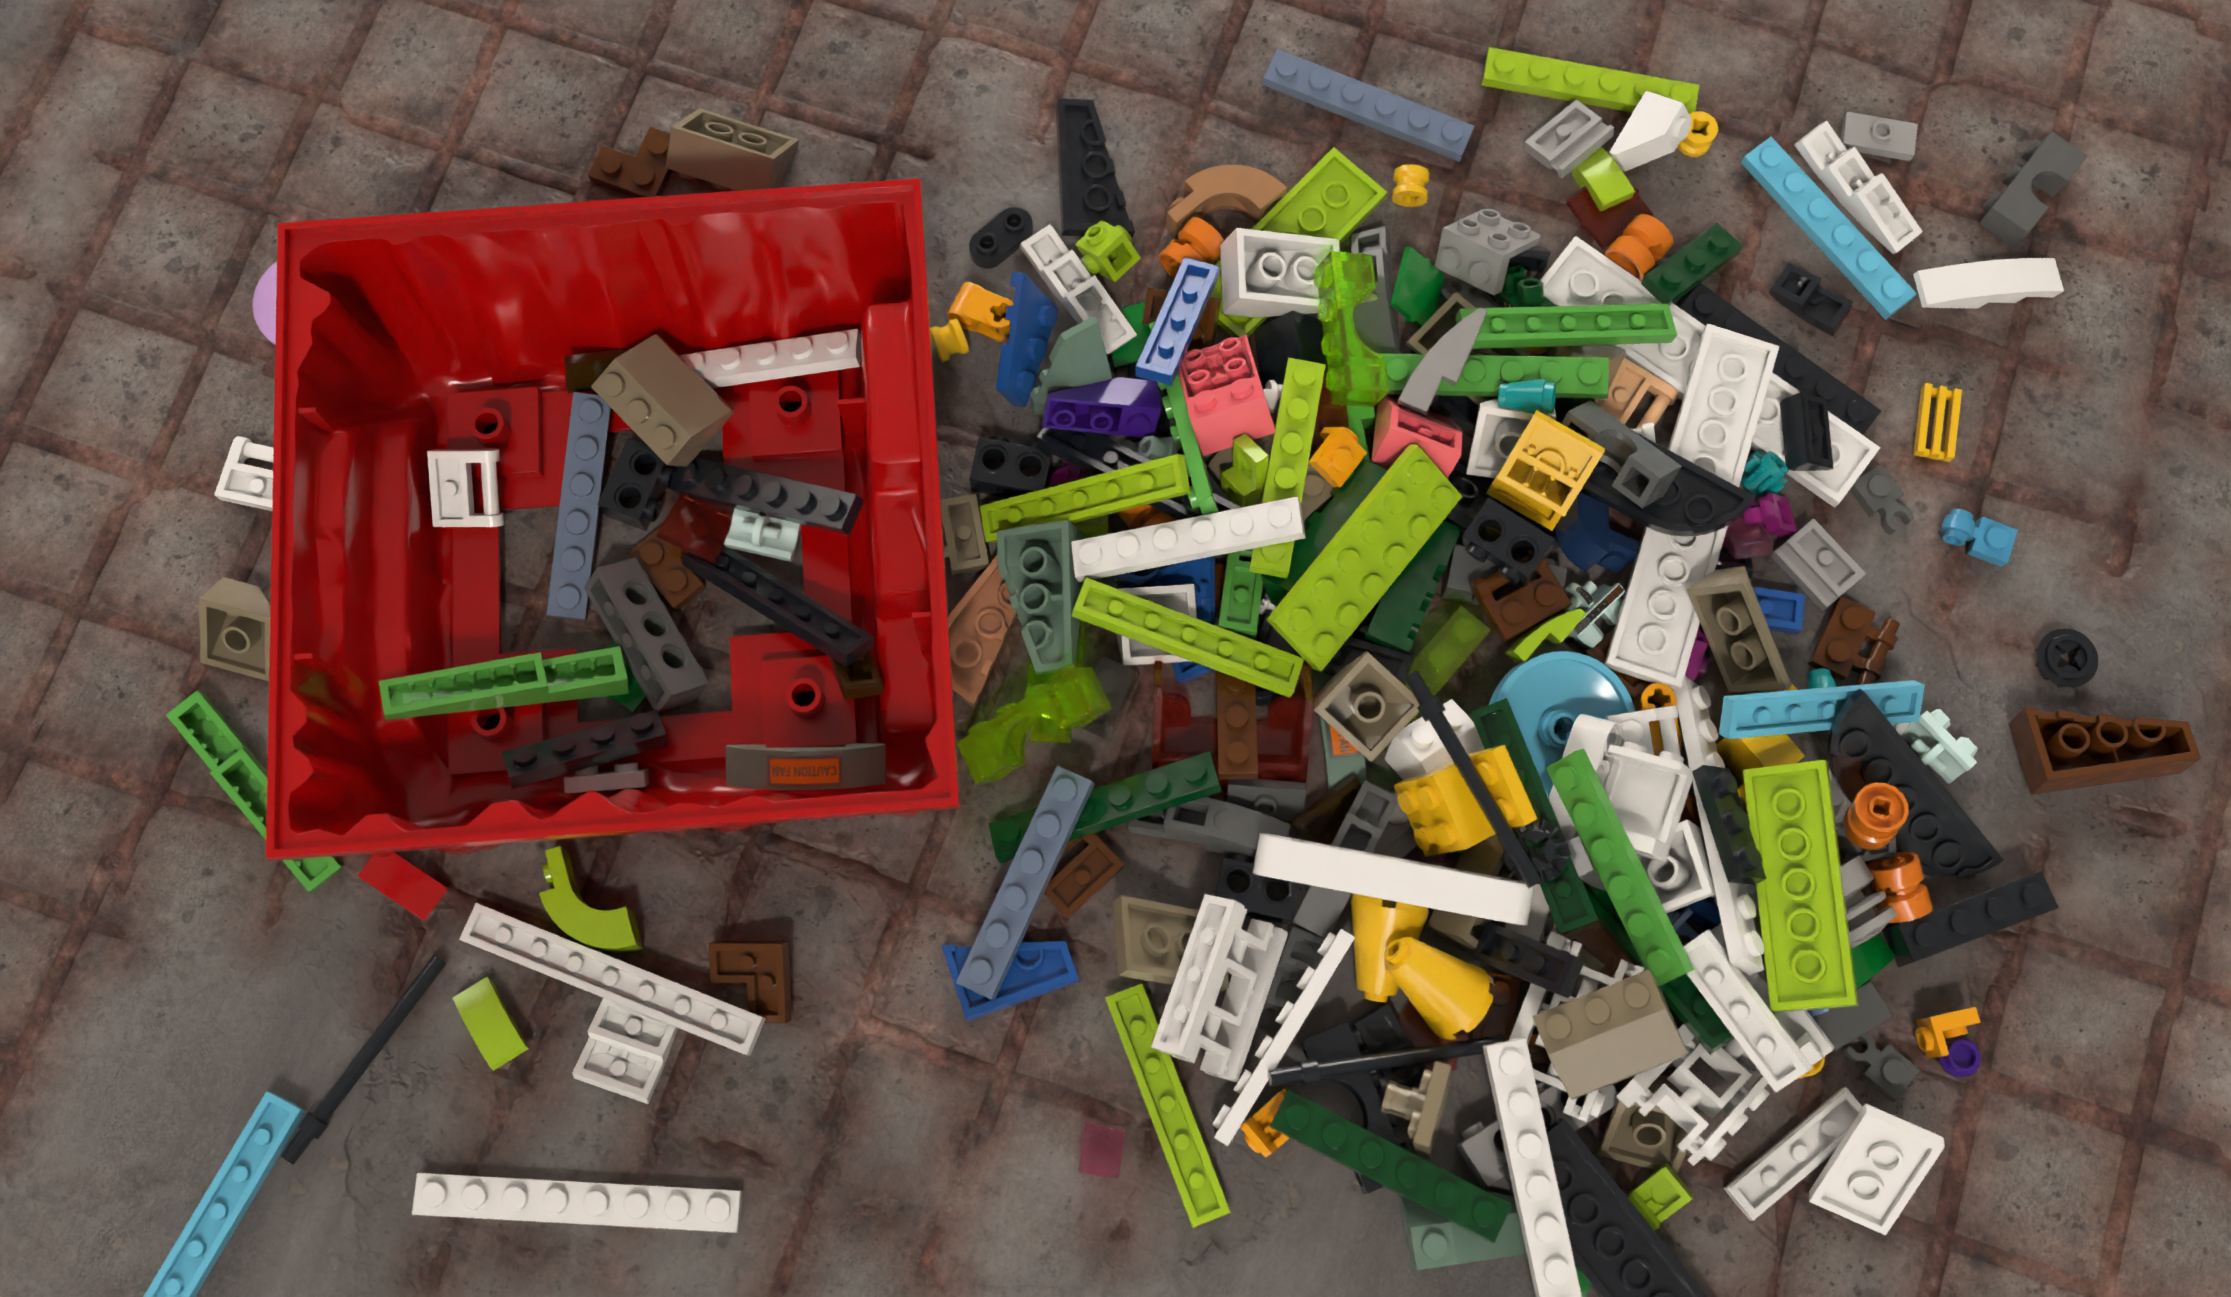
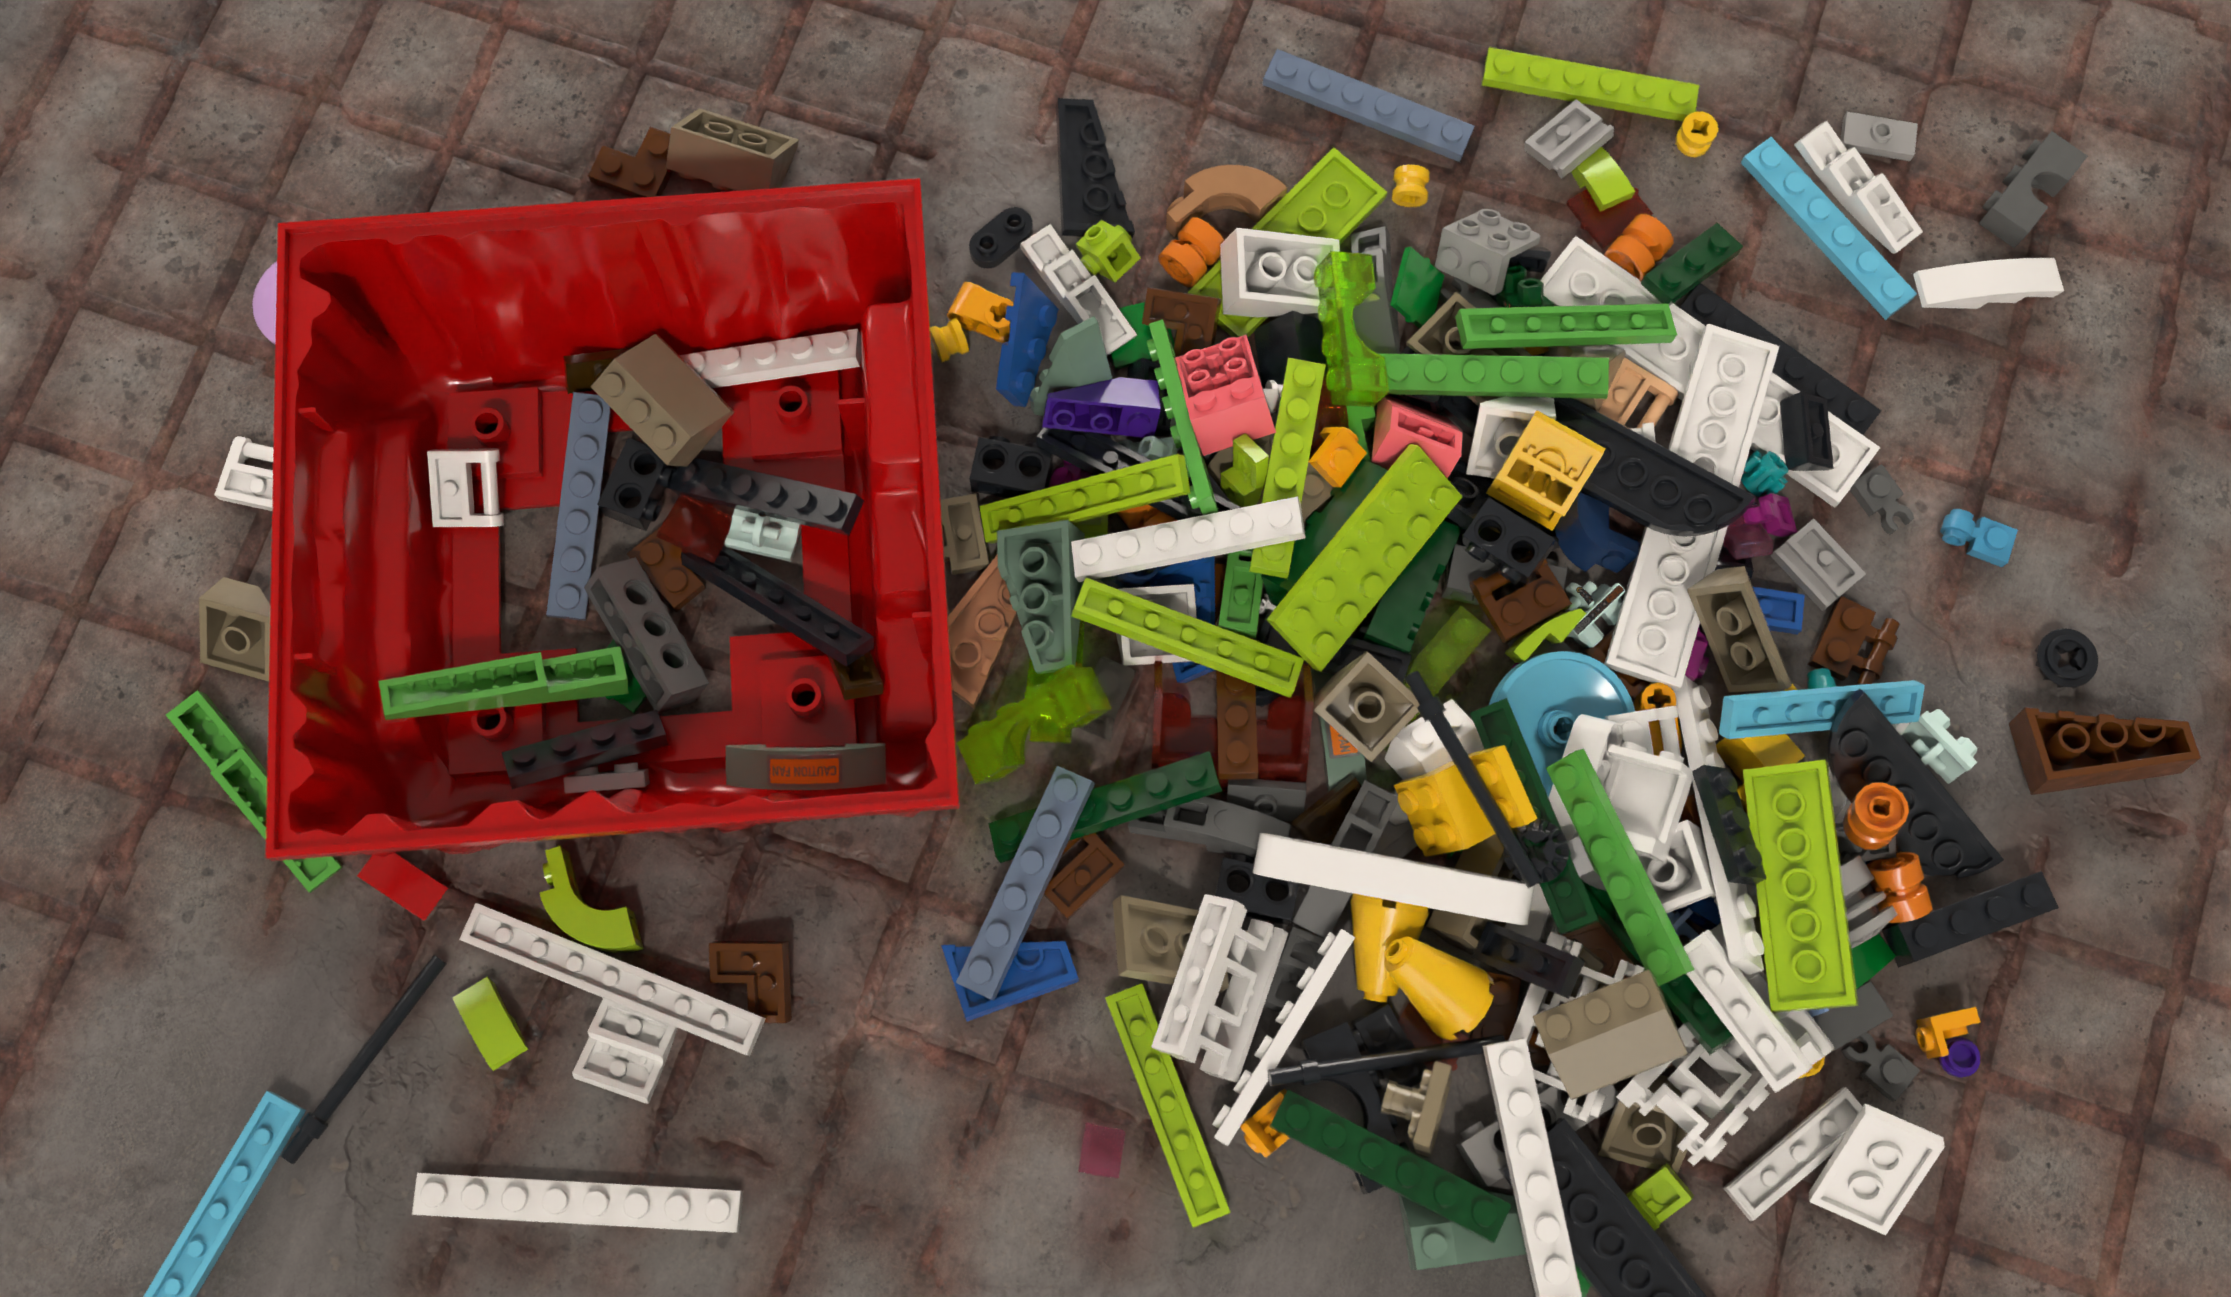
(1177, 321): plate -> none
(1442, 363): light grey slope -> none
(1528, 396): teal cone -> none
(1640, 466): dark grey arch -> none
(1651, 131): white slope -> none
(1804, 297): black slope -> none
(1941, 395): yellow tile -> none

